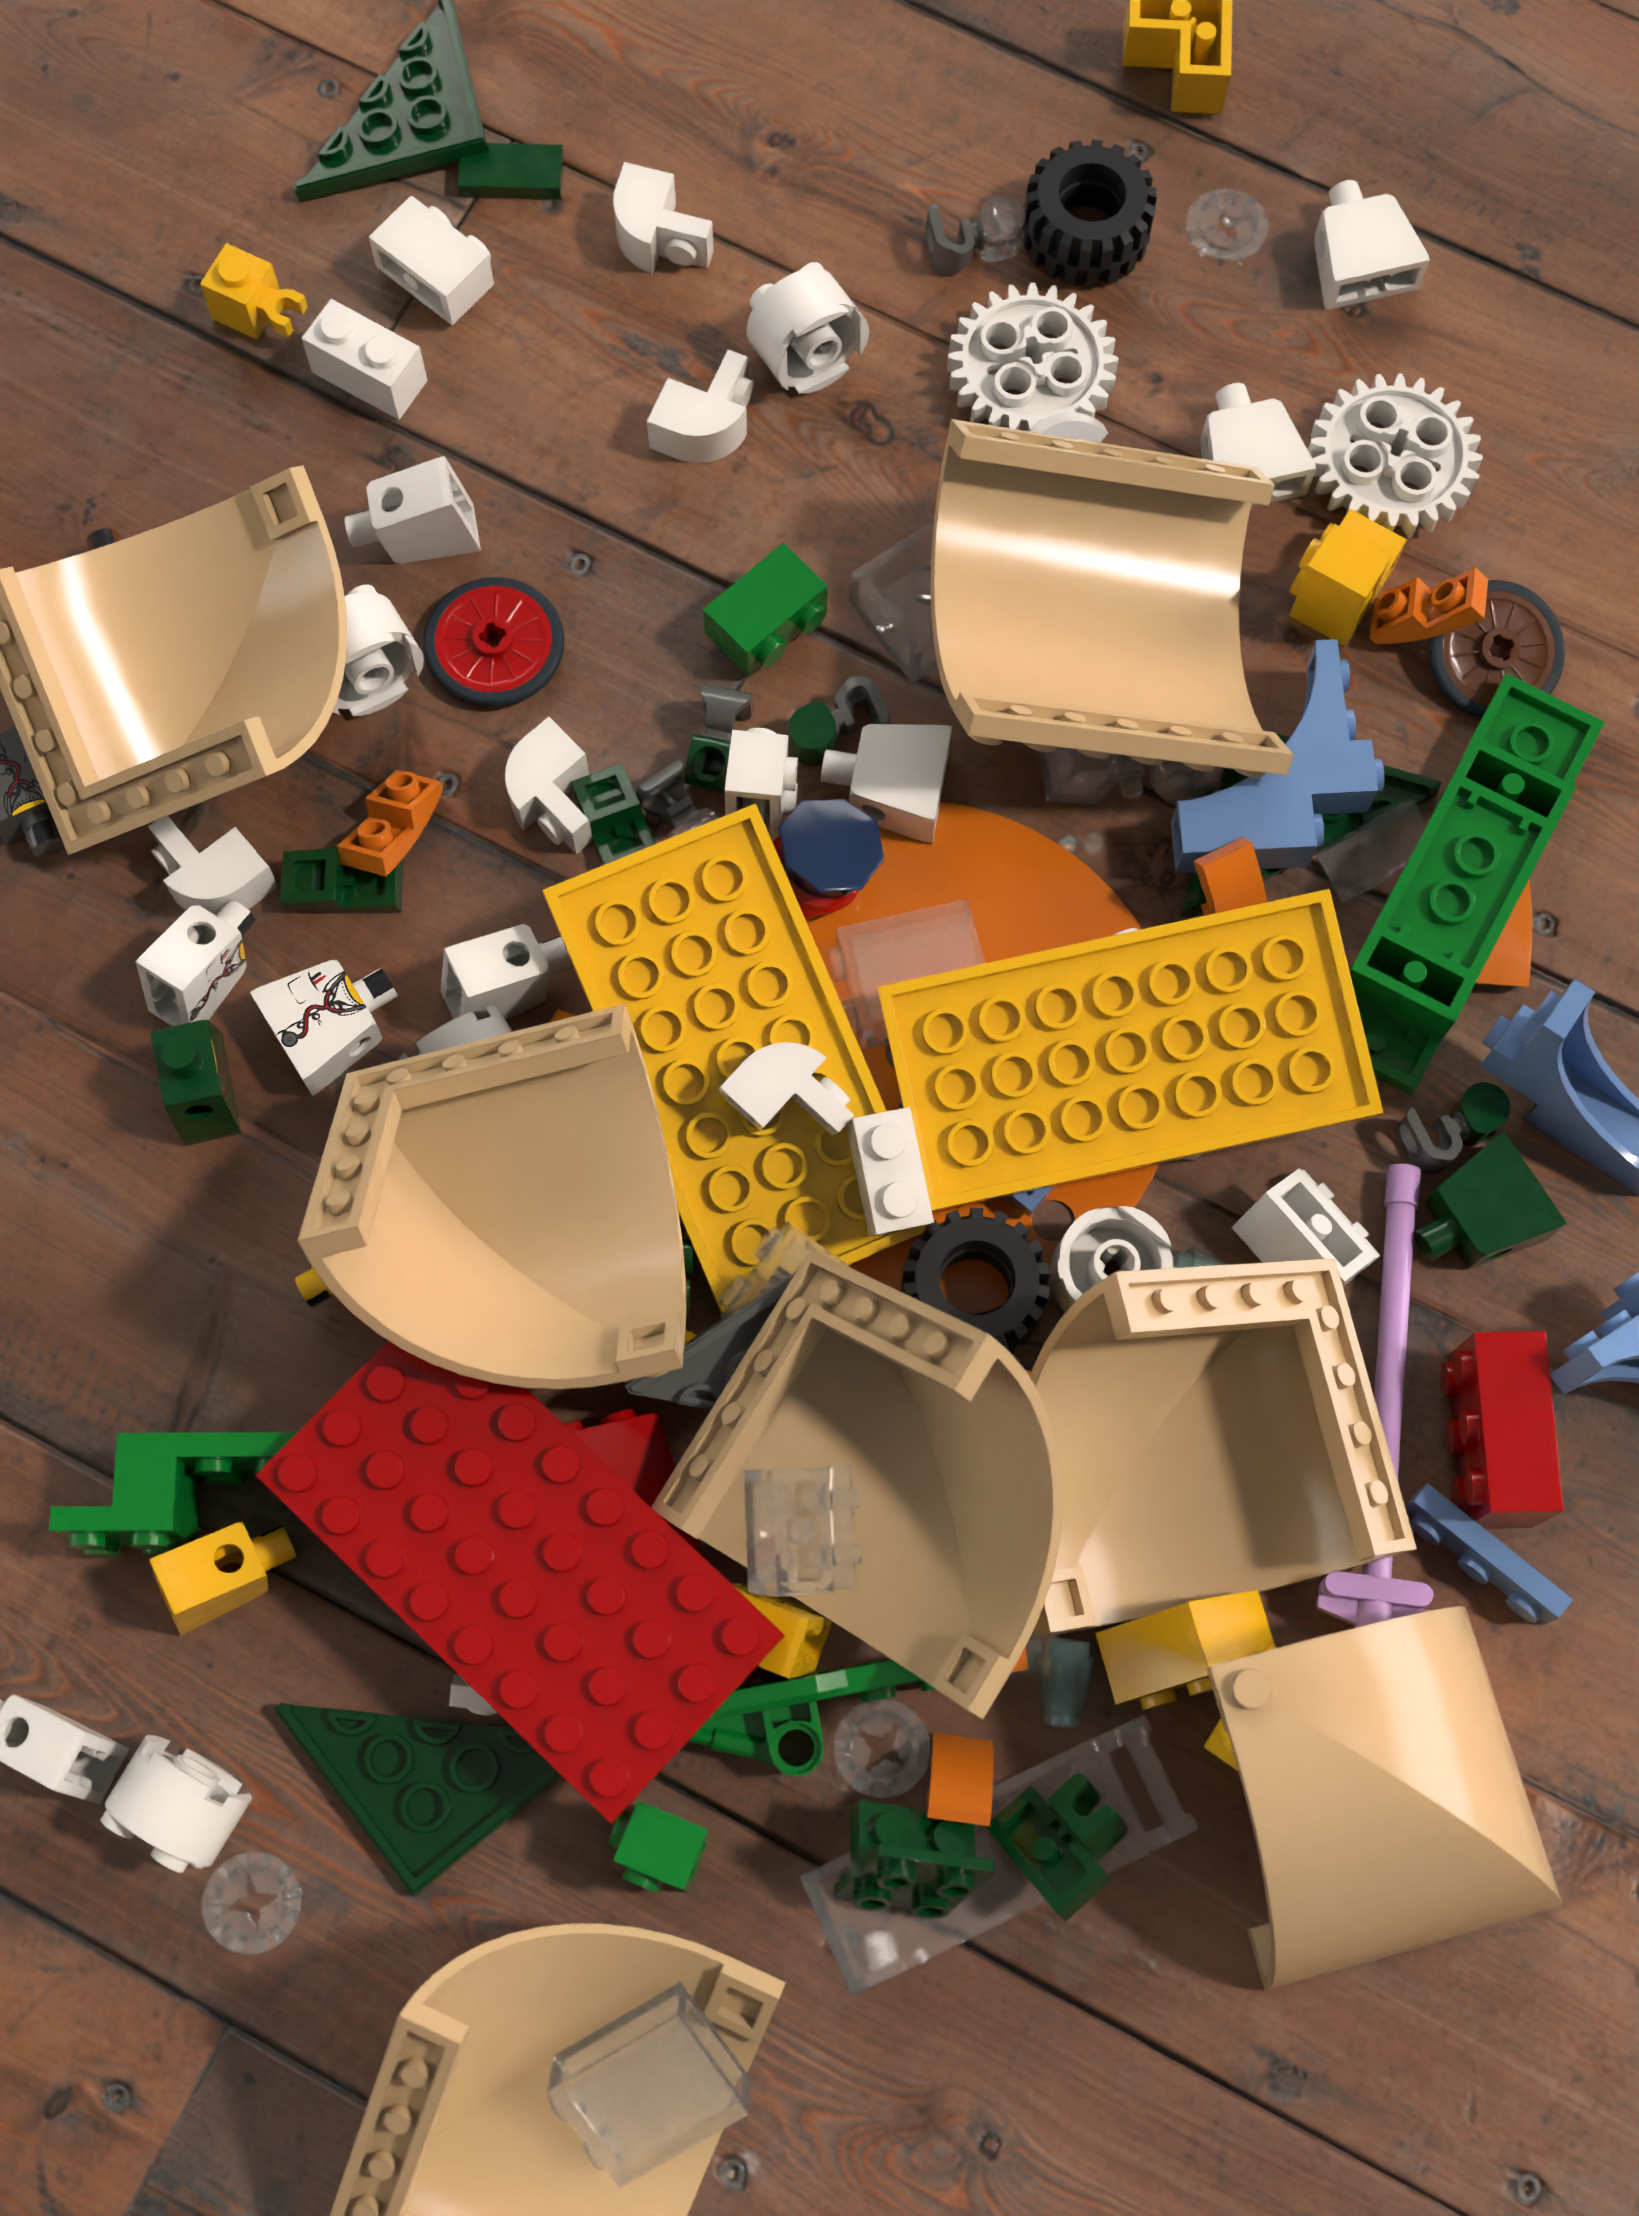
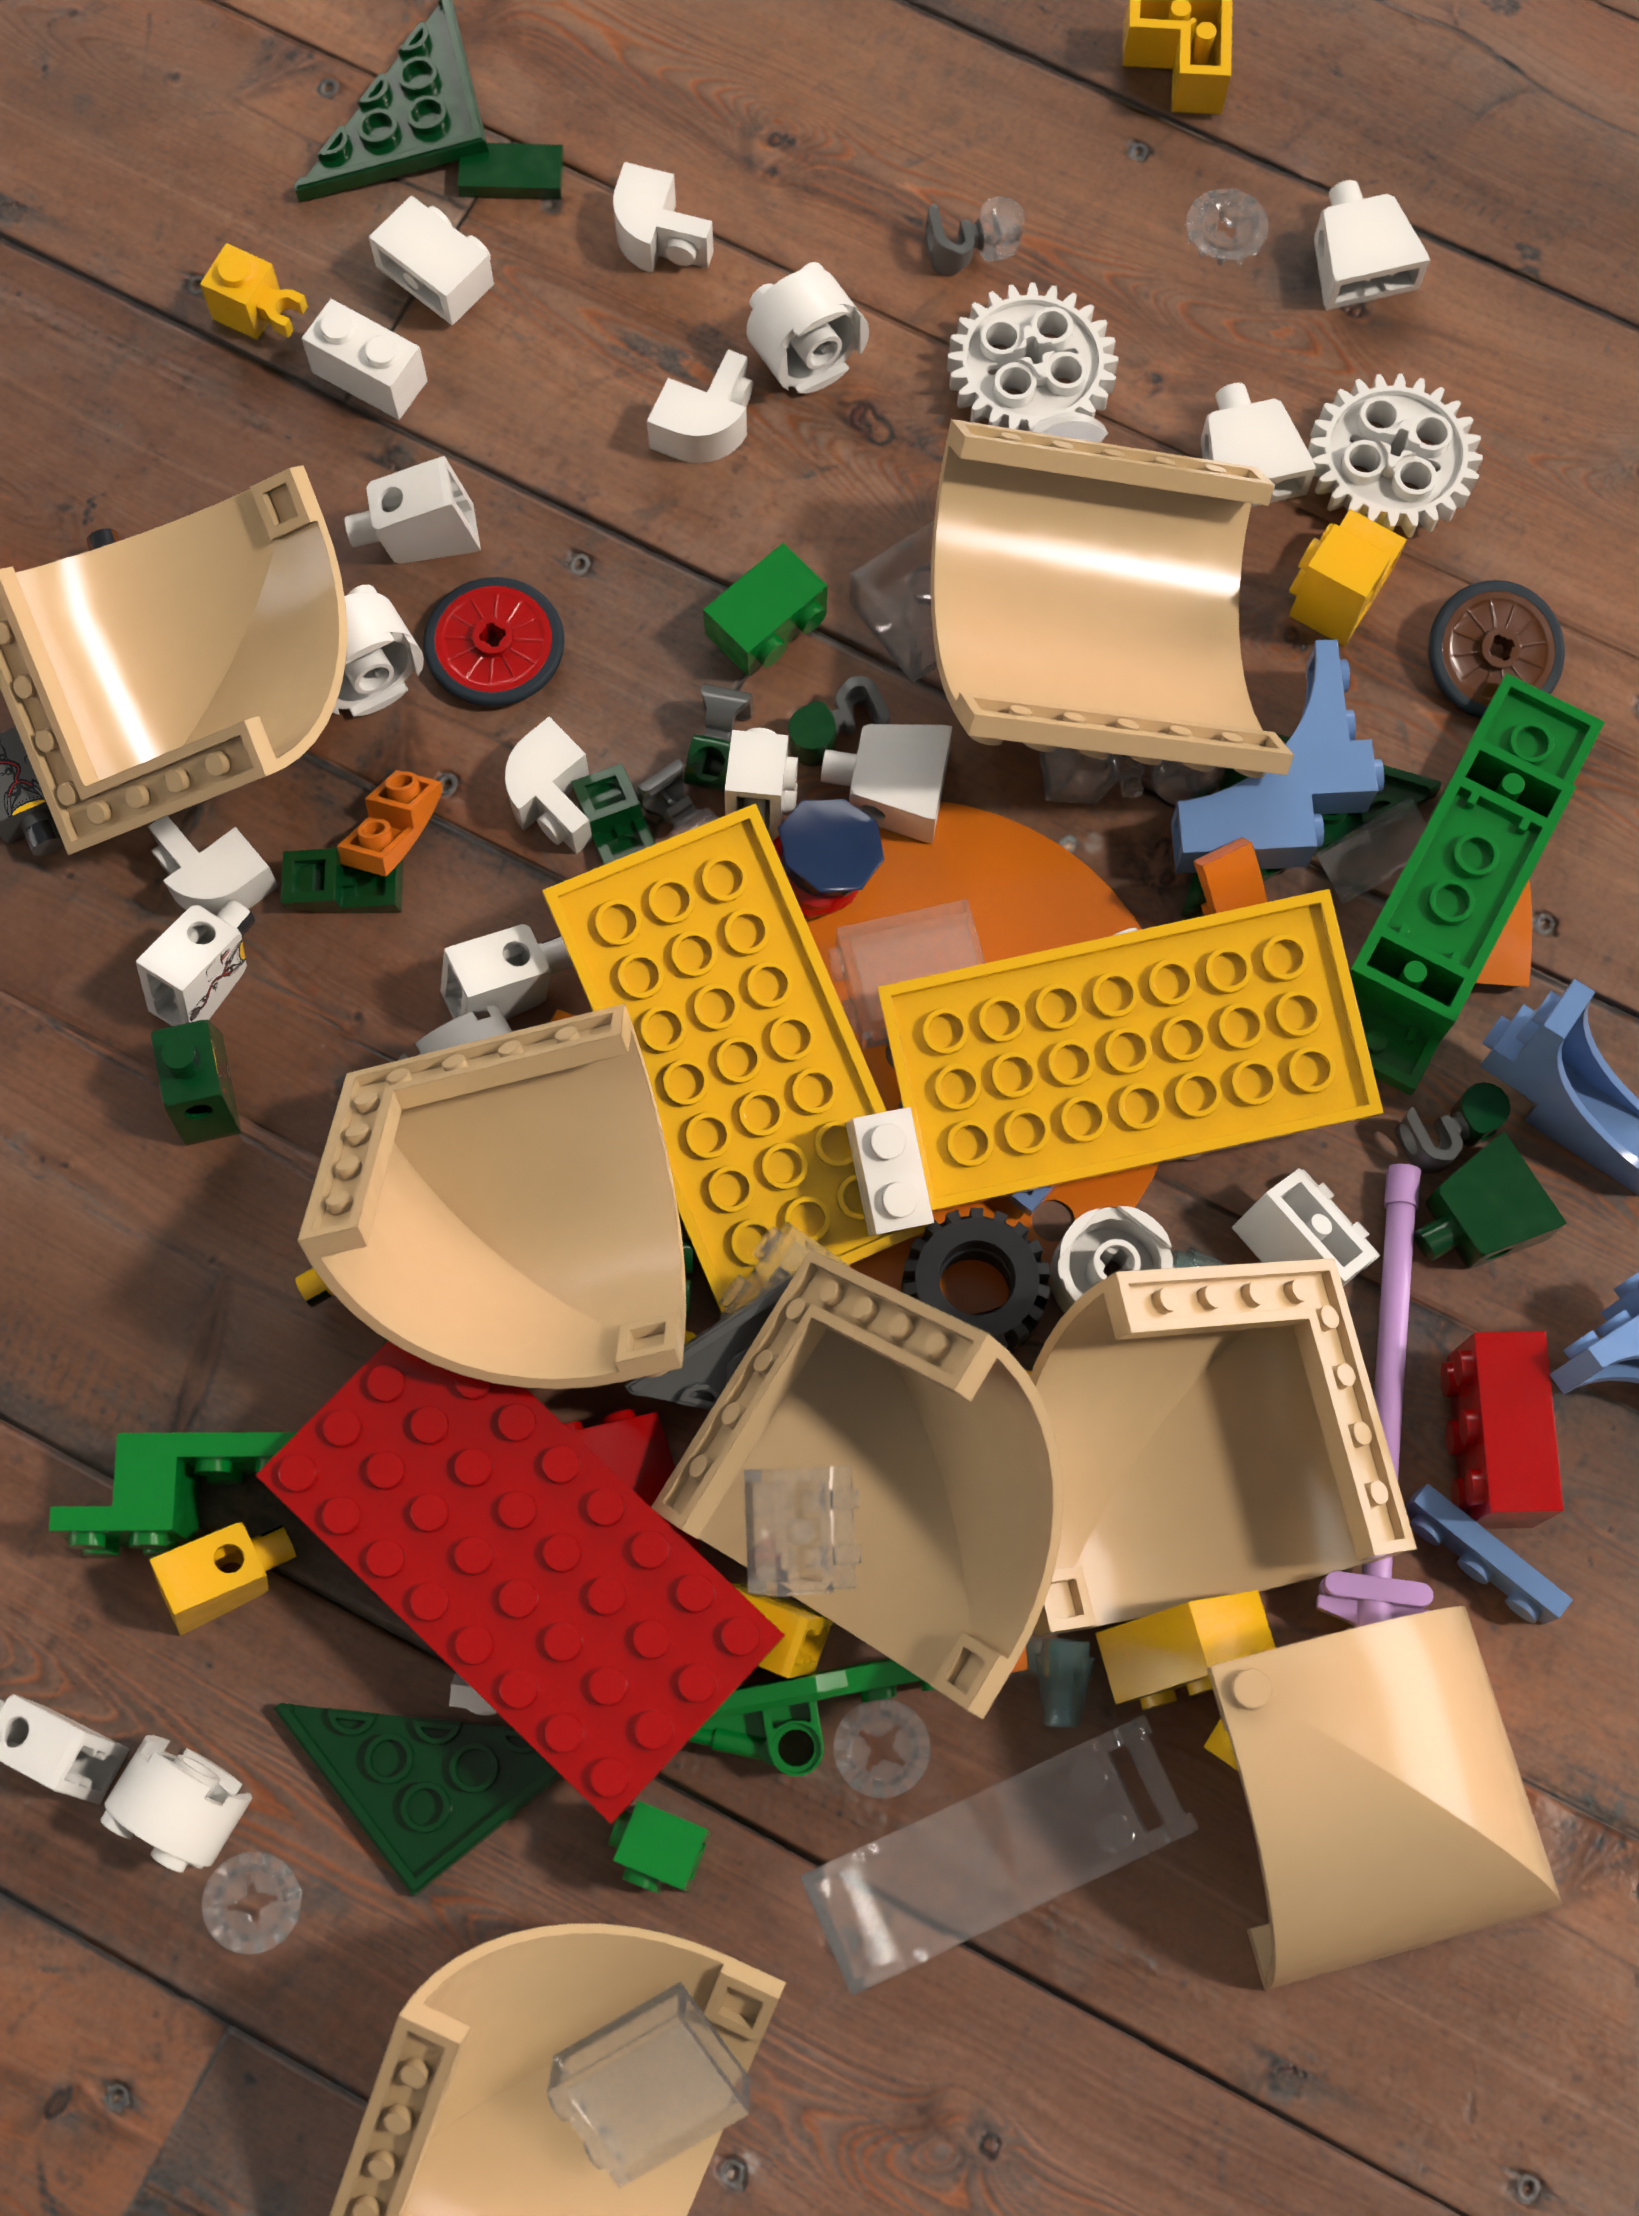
(324, 1018): white torso -> none
(782, 1073): white brick -> none
(910, 1861): dark green bracket -> none
(960, 1779): orange slope -> none
(1059, 1842): dark green plate -> none
(1094, 179): black tyre -> none
(1421, 613): orange slope -> none

